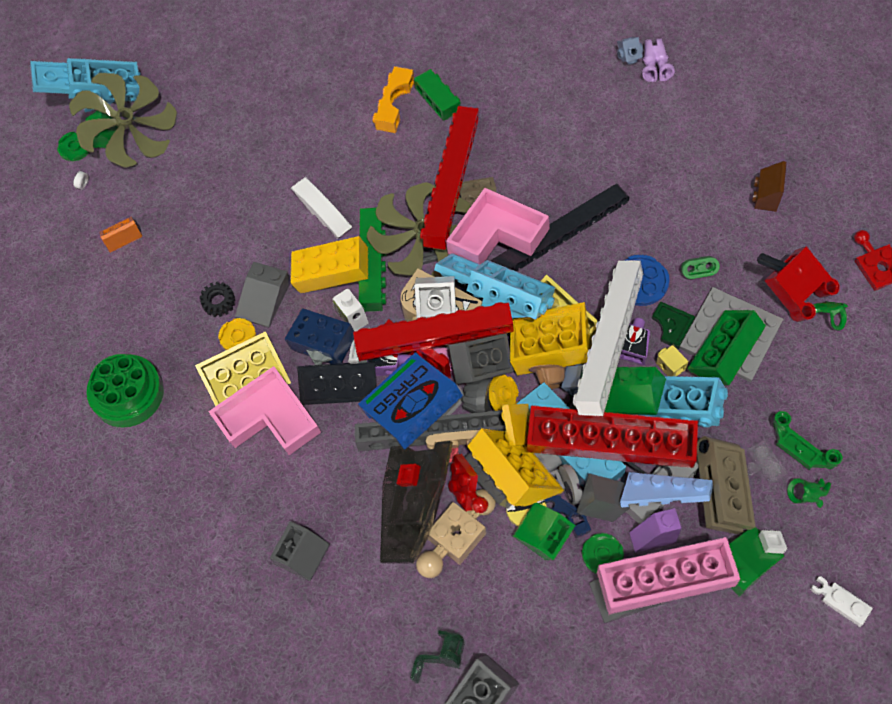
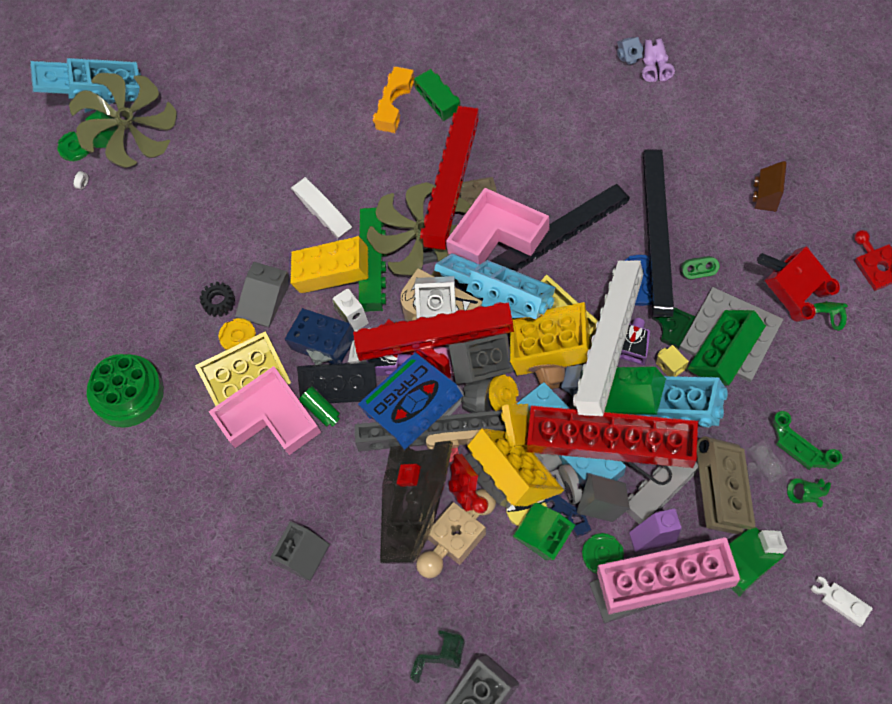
(120, 234): orange slope -> none
(320, 407): none -> green brick
(657, 234): none -> black beam
(659, 488): light blue wing -> none

